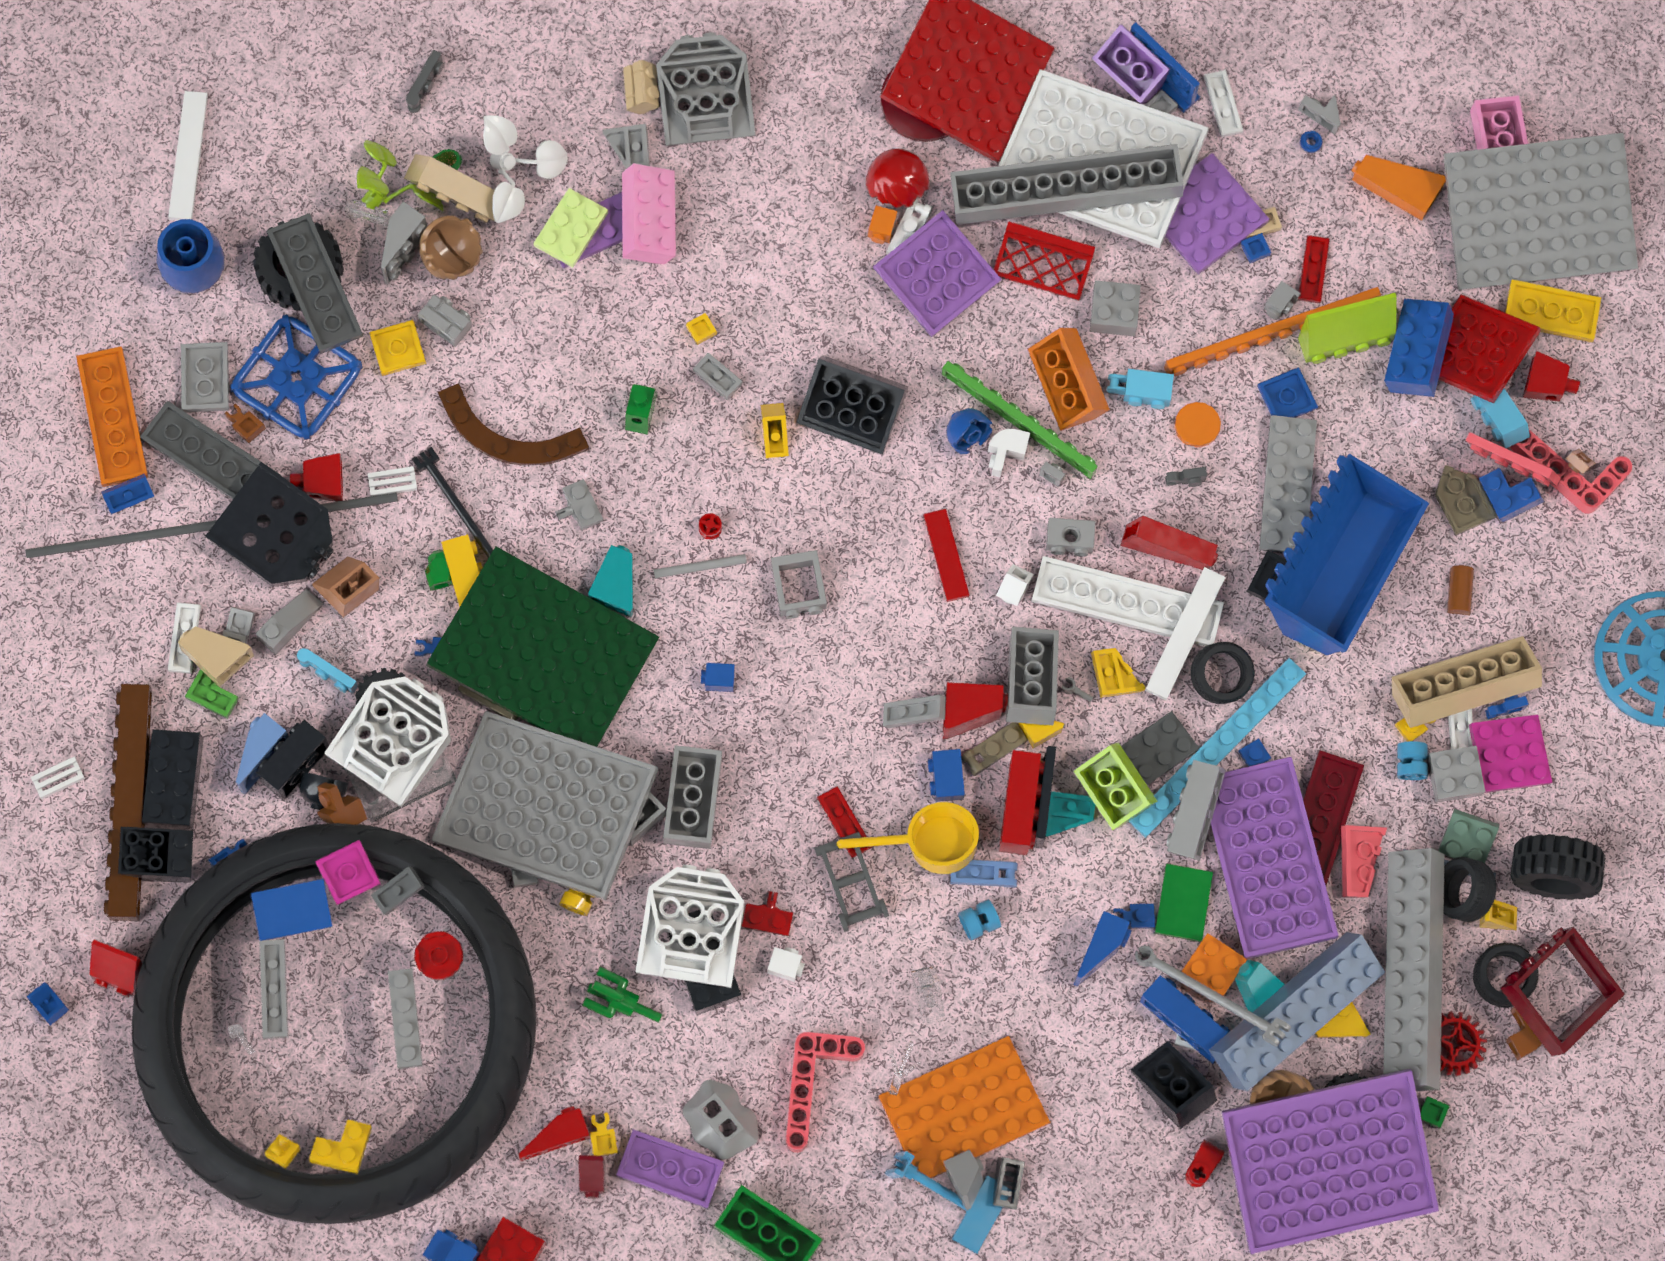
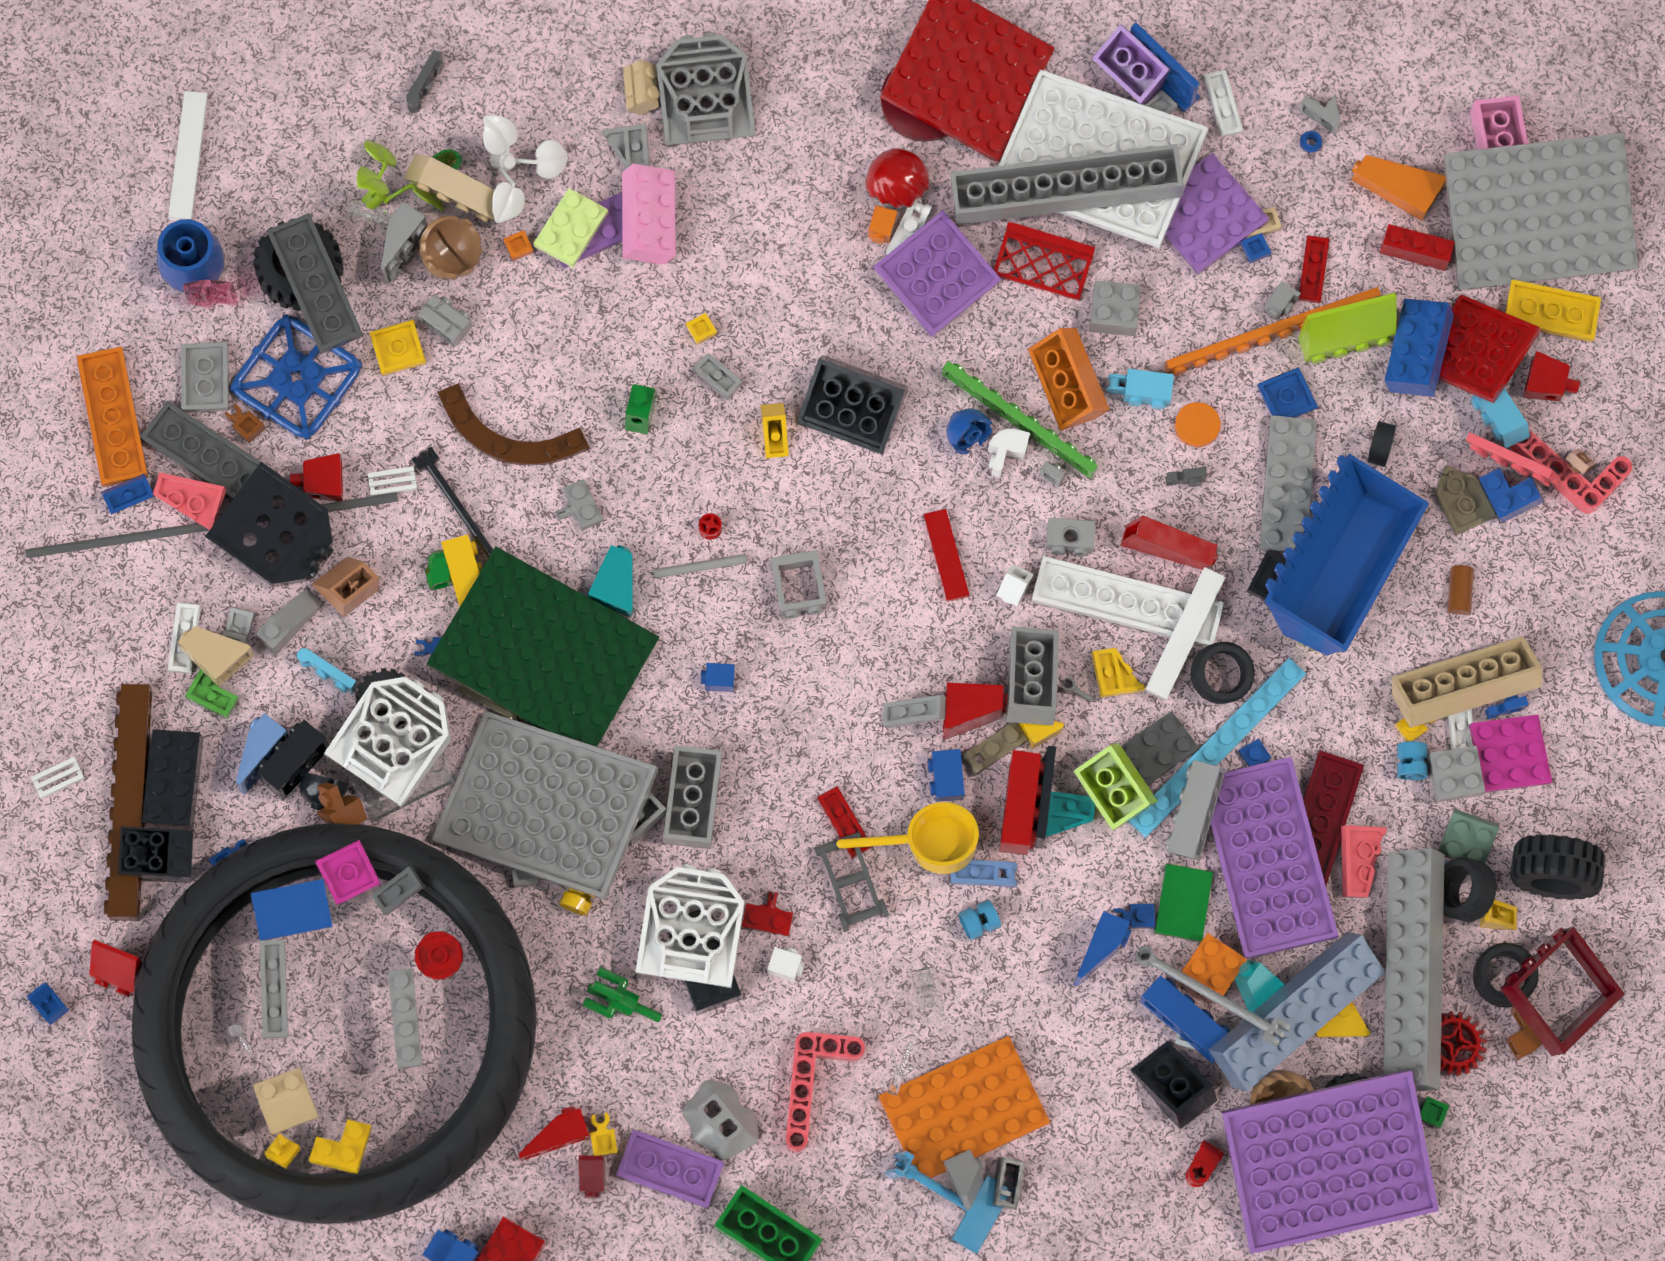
(191, 497): none -> coral wing
(204, 292): none -> clear pink slope
(286, 1101): none -> tan slope
(518, 245): none -> orange plate
(1381, 444): none -> black tyre
(1416, 247): none -> red brick

